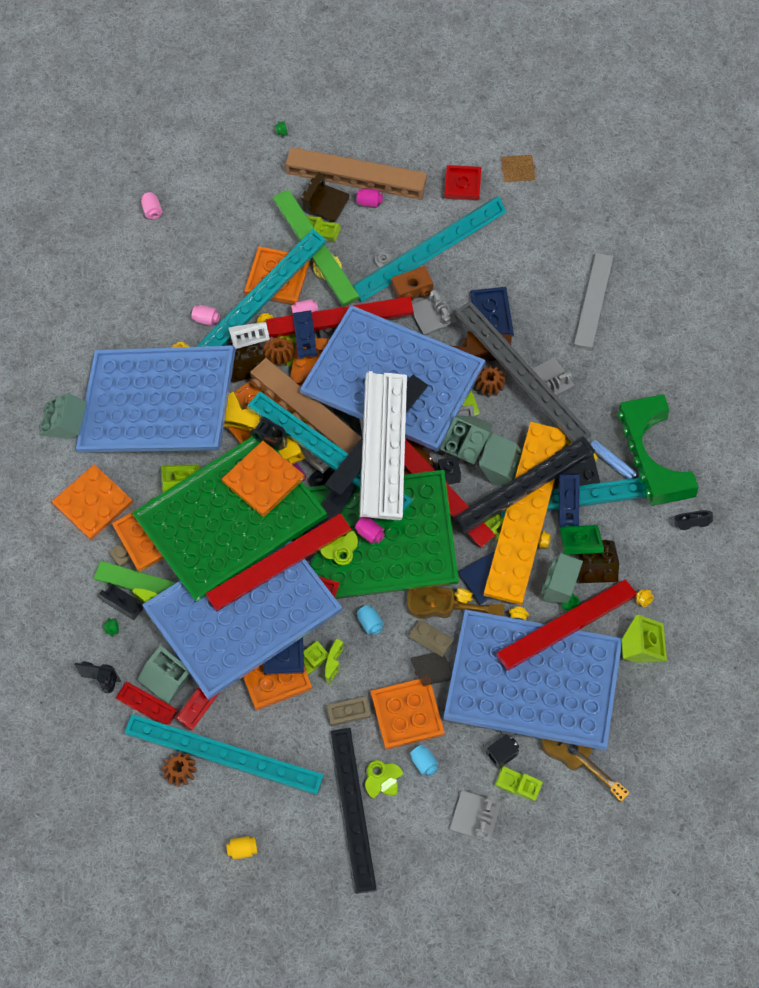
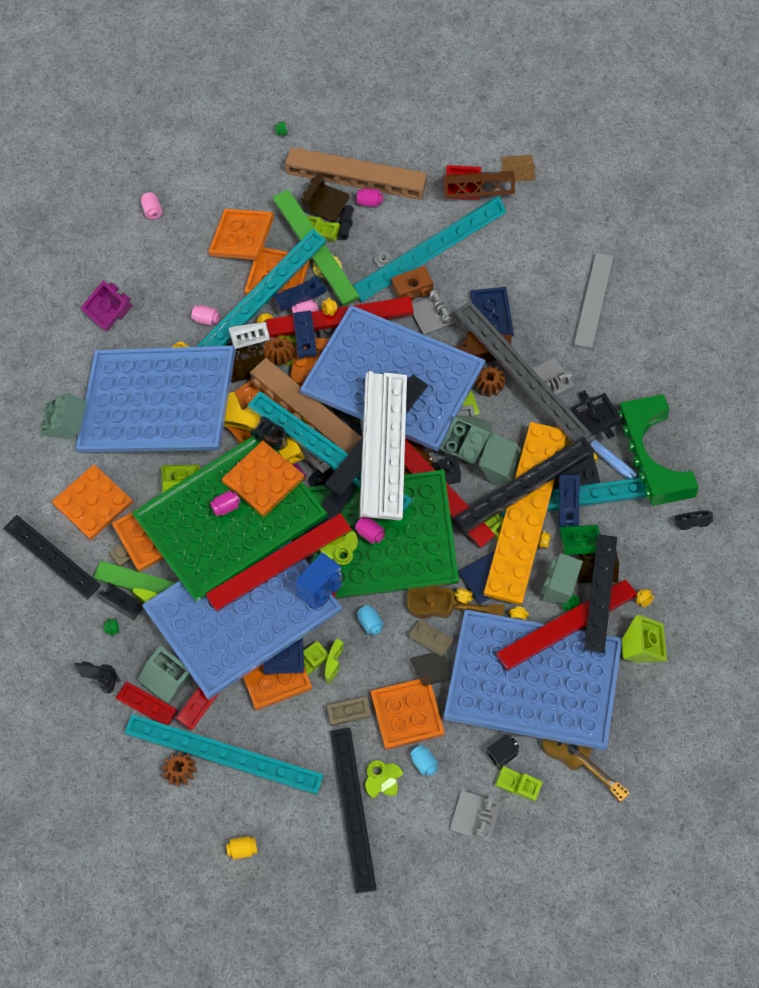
(52, 557): none -> black plate
(107, 305): none -> magenta plate
(225, 503): none -> dark pink brick
(241, 234): none -> orange plate
(300, 293): none -> dark blue plate
(319, 581): none -> blue brick
(329, 307): none -> yellow plate
(346, 222): none -> black pin
(479, 177): none -> reddish brown fence
(597, 414): none -> black plate
(600, 594): none -> black plate

